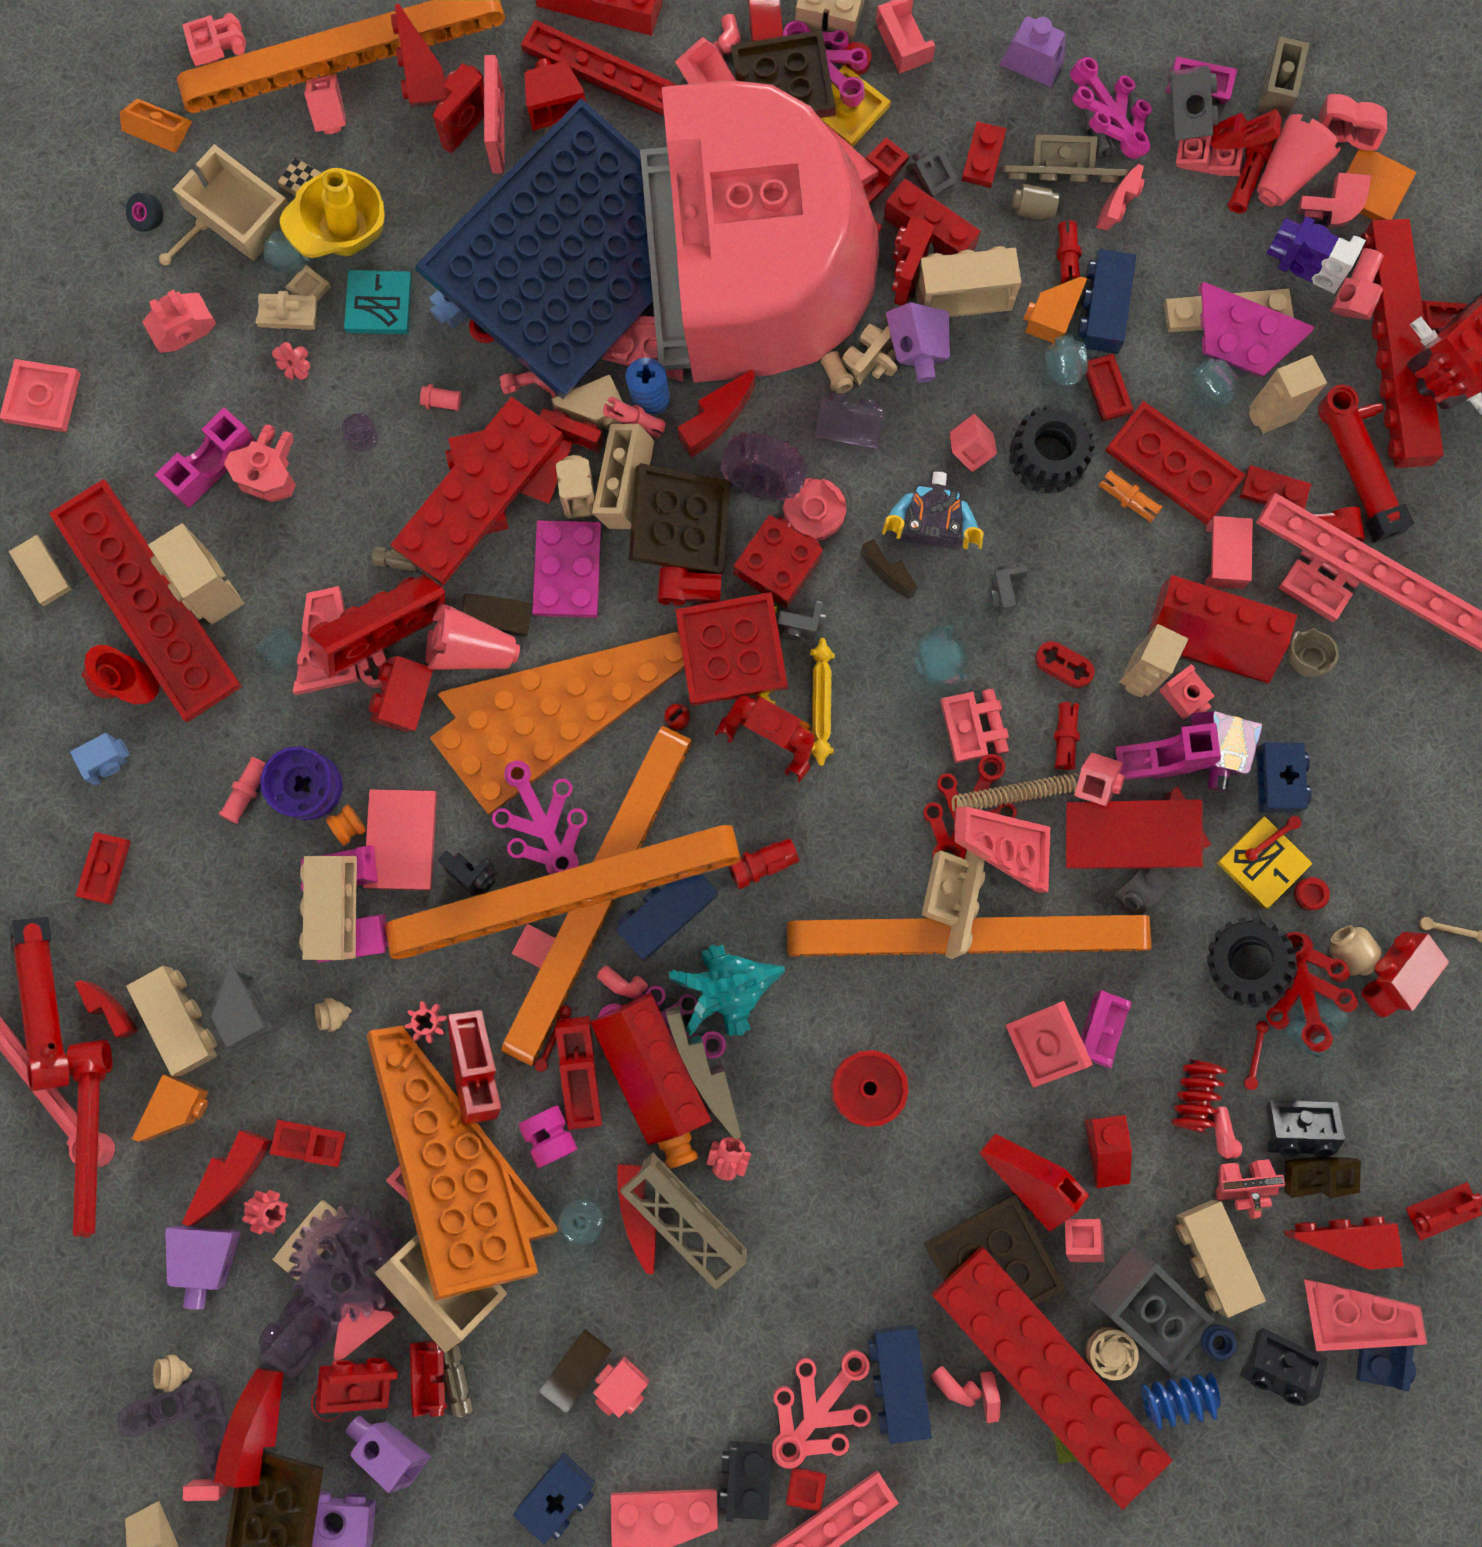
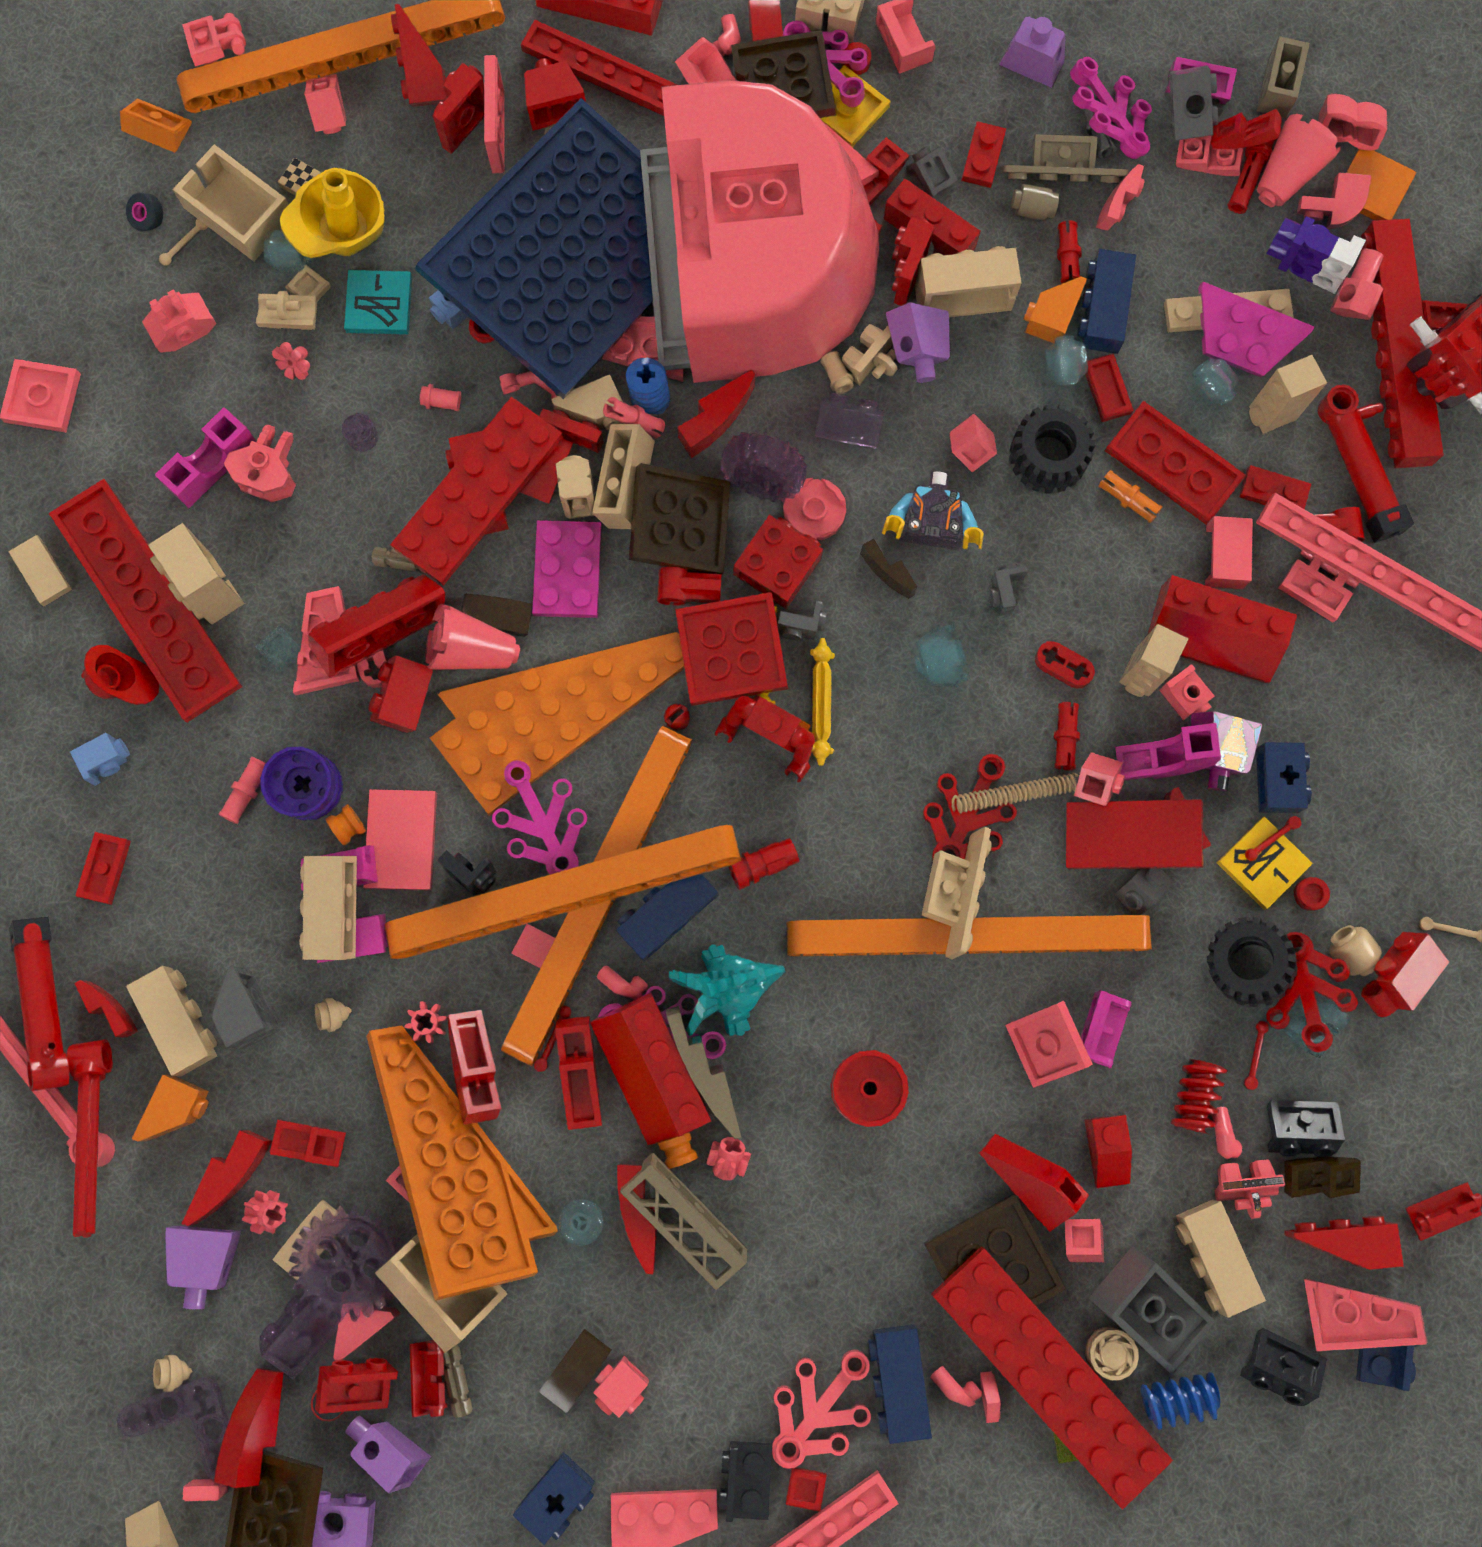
(551, 1149): dark pink wheel -> none
(965, 728): coral plate -> none
(1008, 844): coral wing -> none
(1228, 1346): dark blue plate -> none
(1319, 651): dark tan hair -> none

